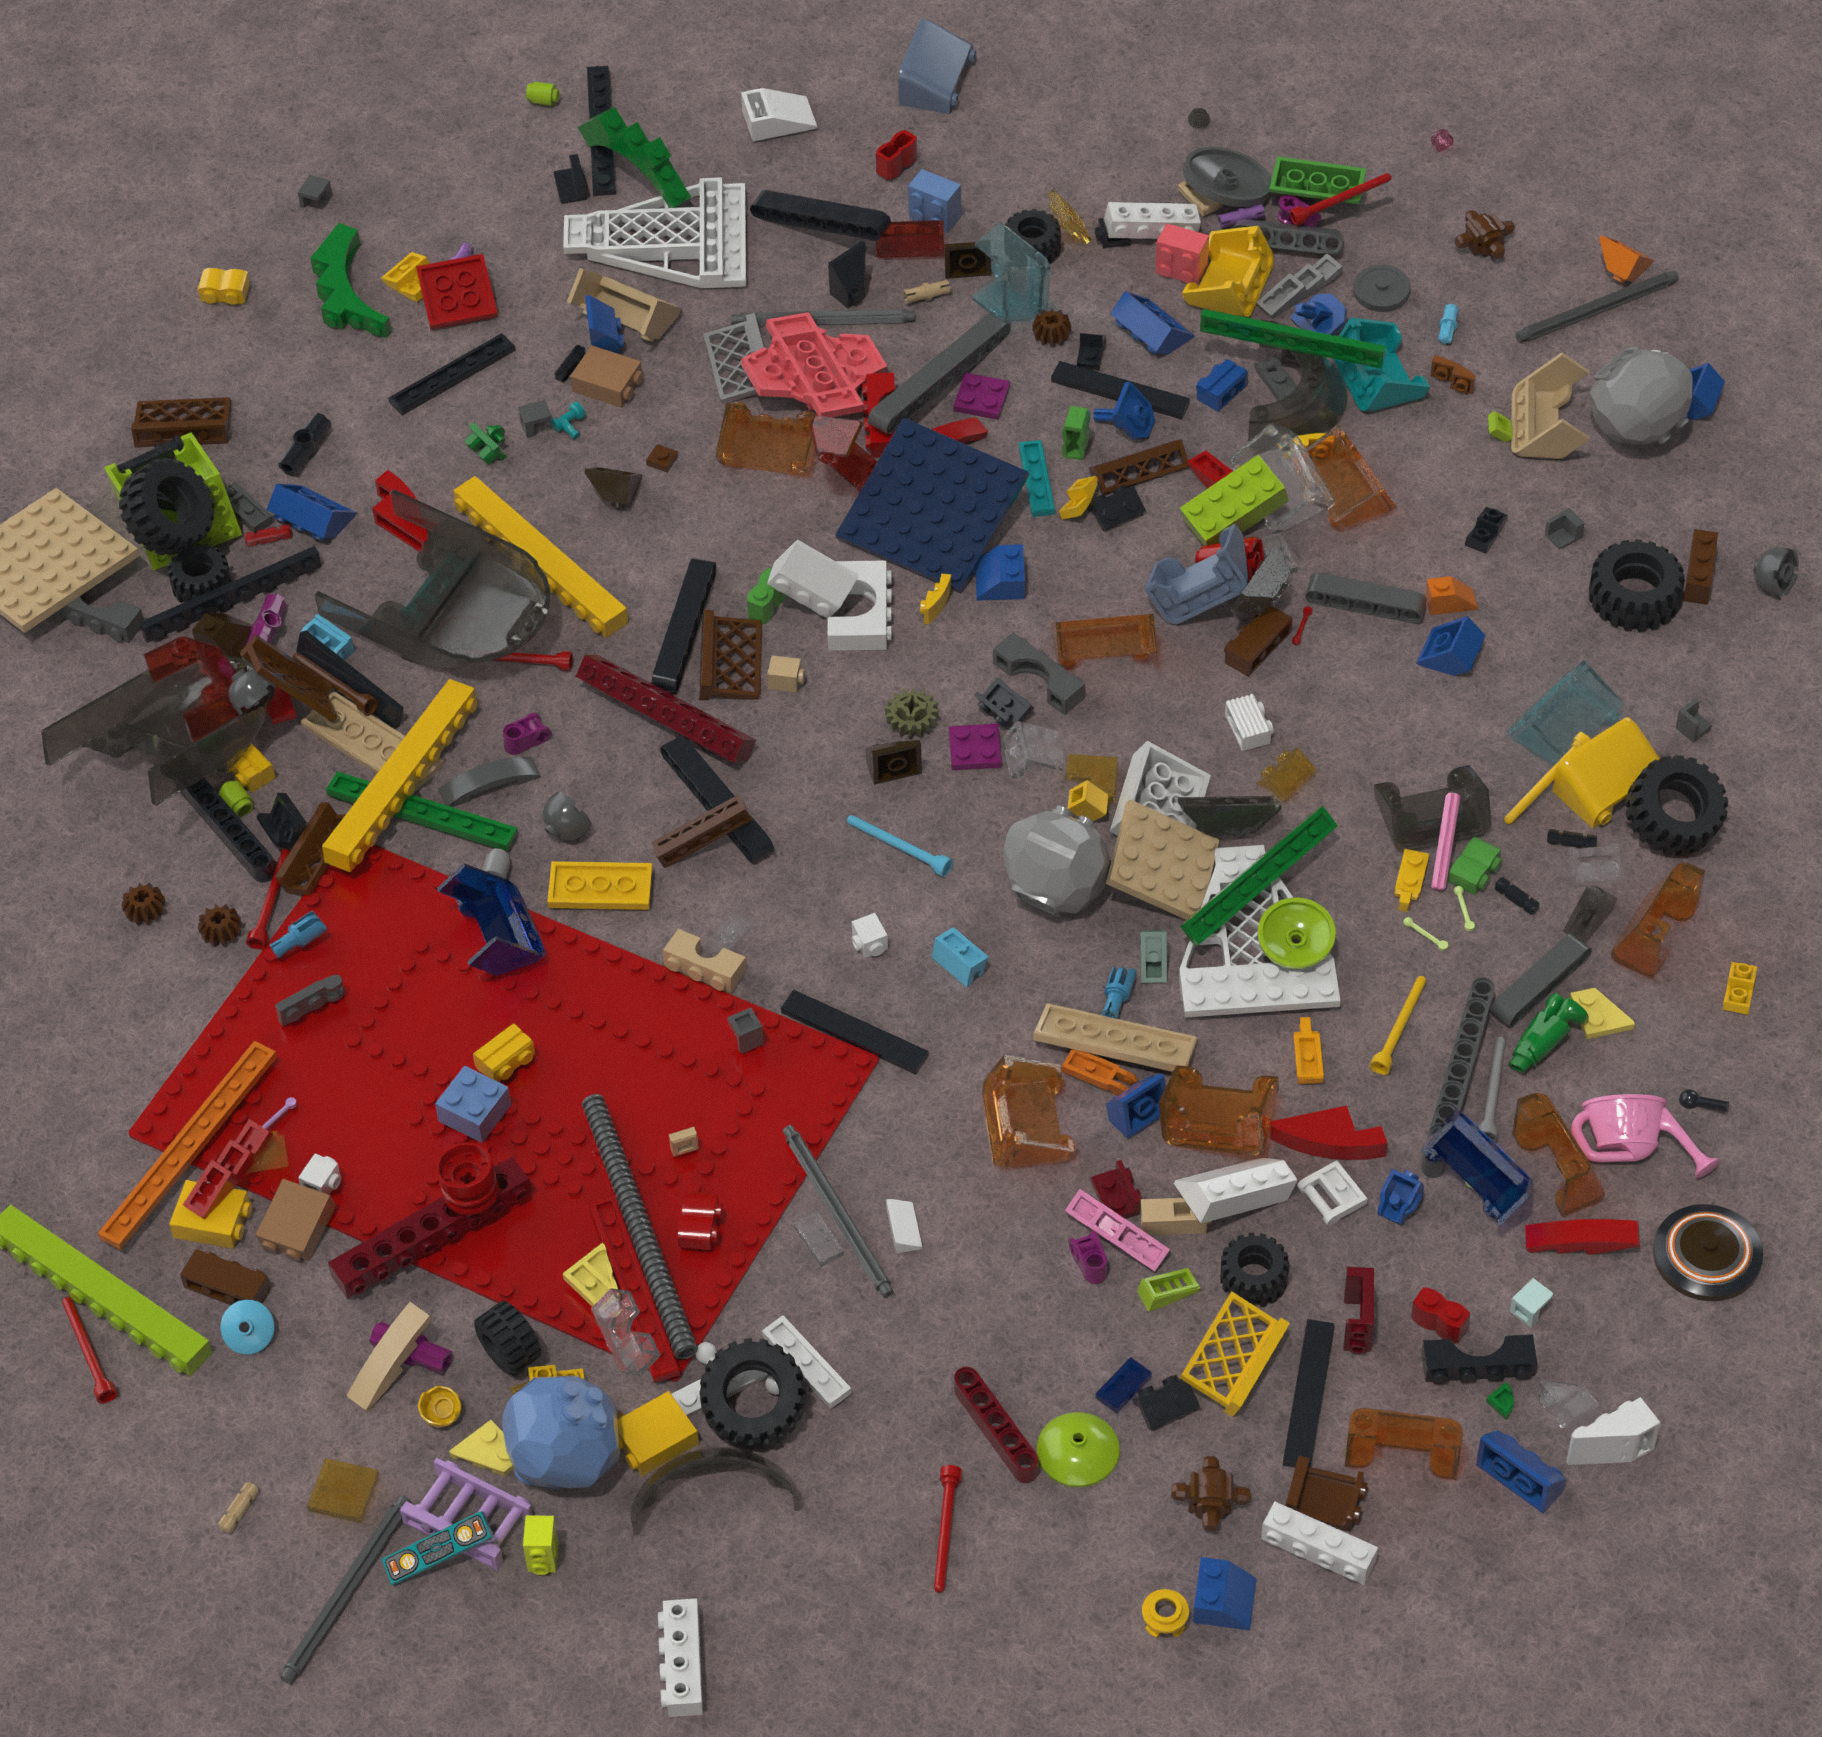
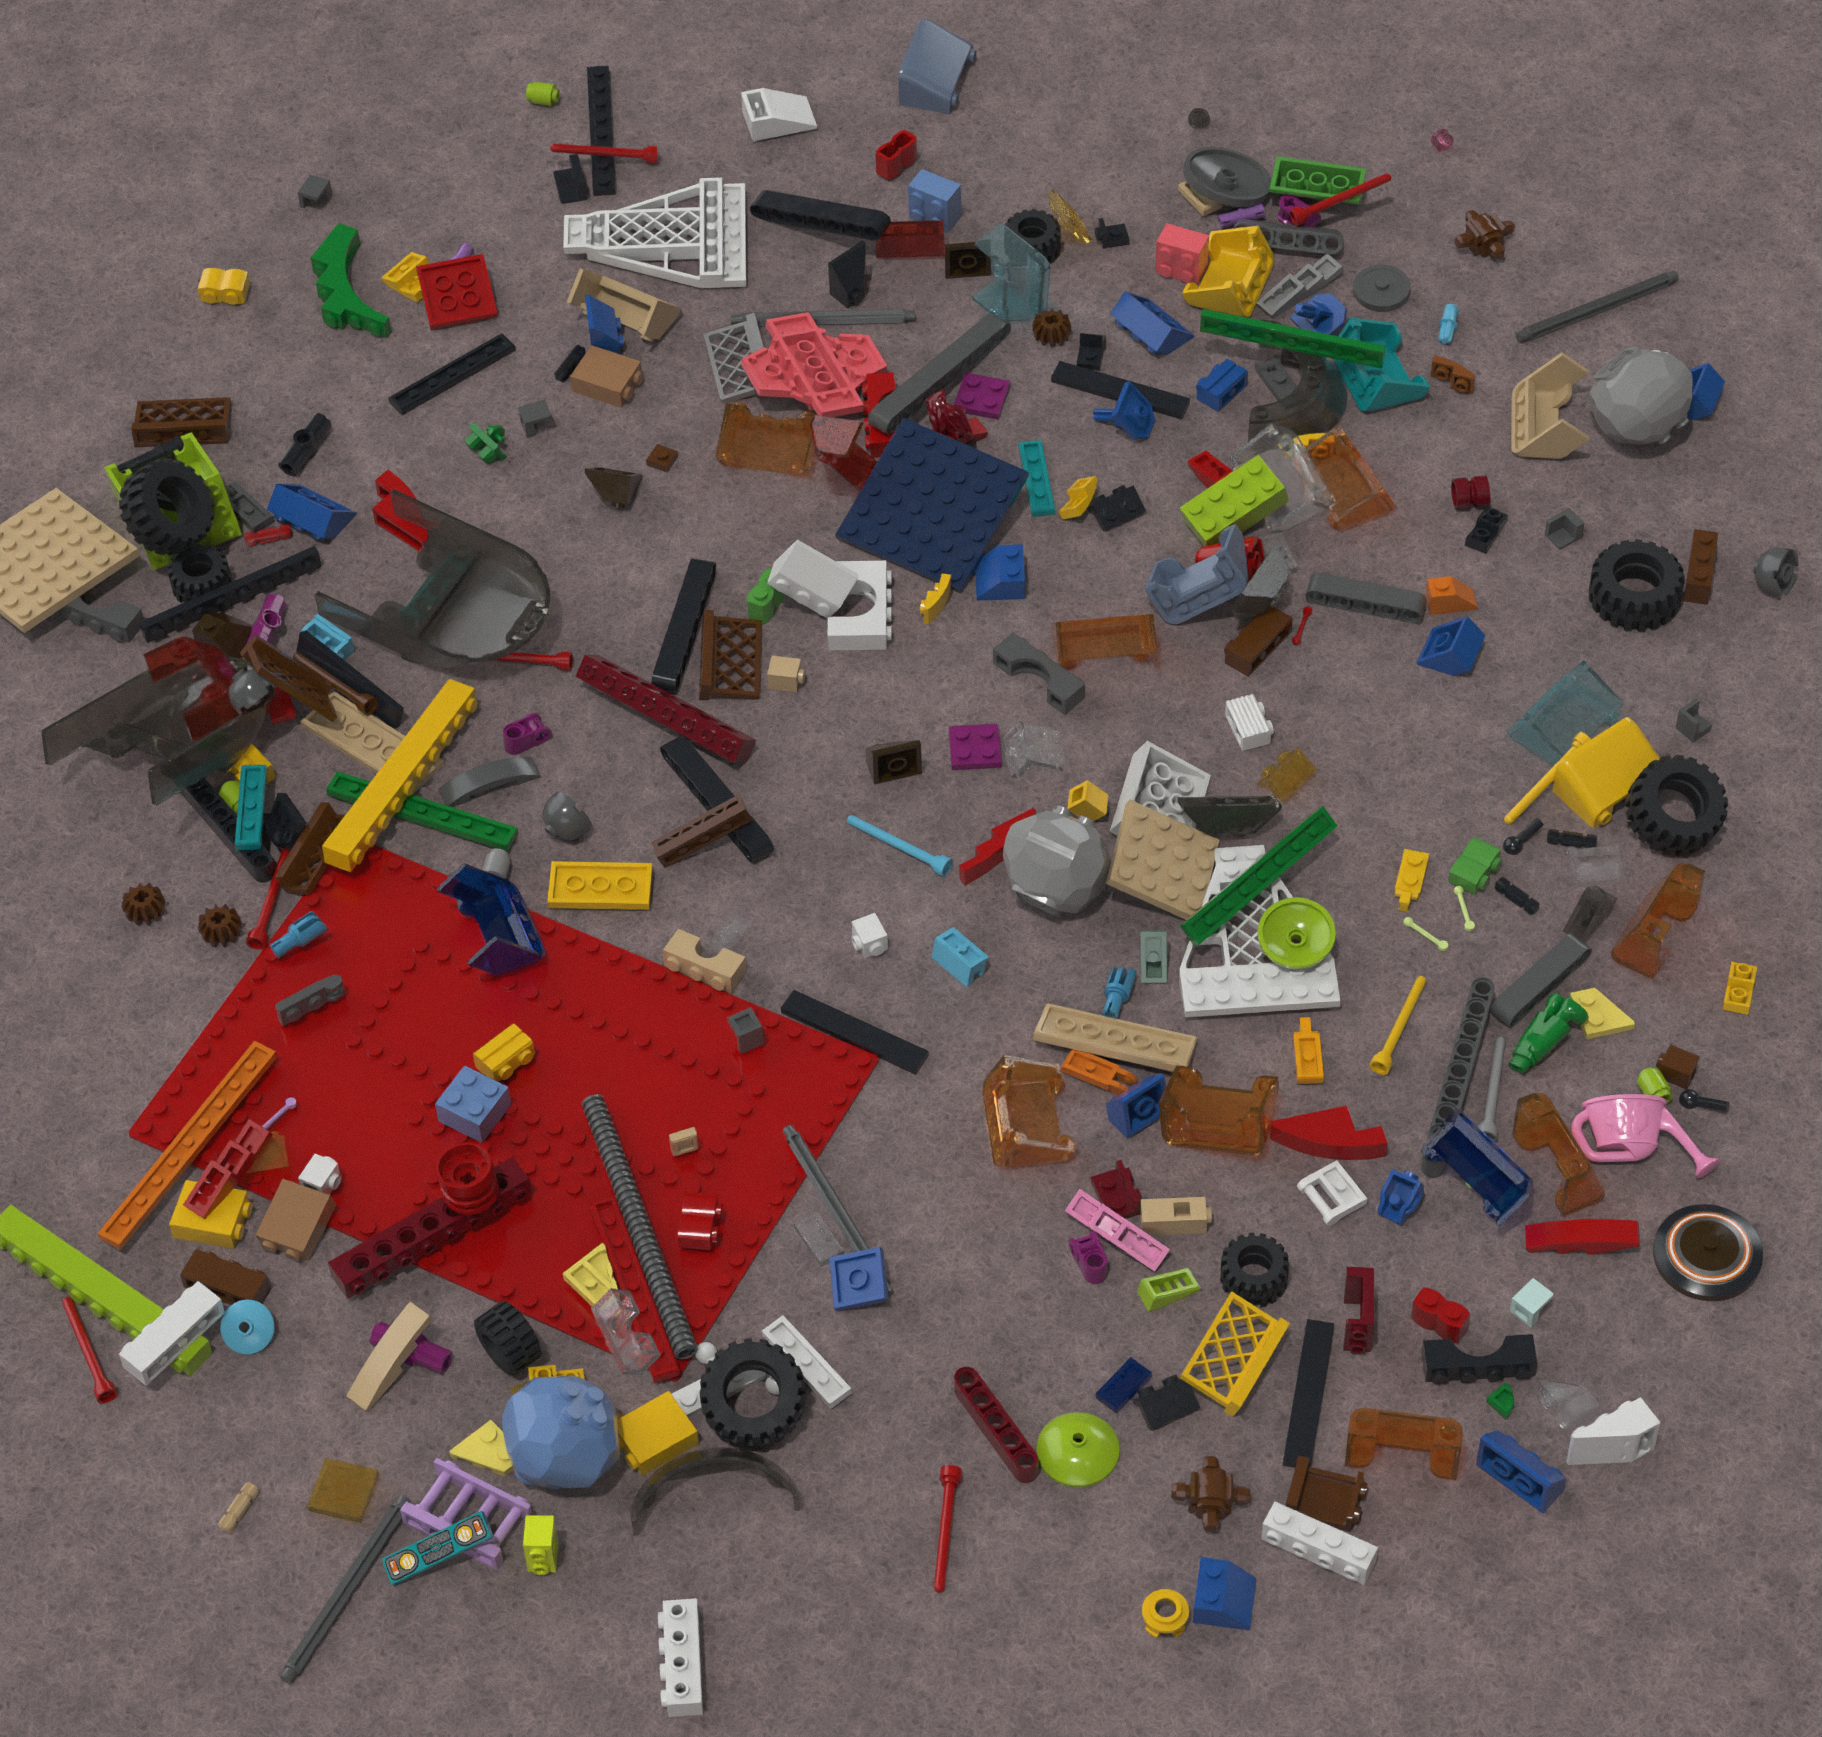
(171, 1333): none -> white brick
(251, 807): none -> teal tile
(439, 1406): yellow hair -> none
(564, 576): yellow brick -> none
(576, 412): teal piece -> none
(647, 154): none -> red piece
(649, 156): green arch -> none
(858, 1279): none -> blue plate
(903, 1225): white slope -> none
(911, 712): olive gear -> none
(926, 291): tan pin -> none
(948, 416): none -> dark red hair
(990, 852): none -> red slope
(1004, 703): black bracket -> none
(1076, 433): bright green brick -> none
(1096, 769): clear yellow plate -> none
(1134, 458): reddish brown fence -> none
(1148, 219): white brick -> none
(1237, 1188): white slope -> none
(1417, 818): clear smoke windscreen -> none
(1445, 841): bright pink axle -> none
(1473, 491): none -> dark red wheel
(1500, 426): lime plate -> none
(1514, 845): none -> black bar
(1623, 260): orange slope -> none
(1653, 1083): none -> lime brick
(1678, 1066): none -> reddish brown brick

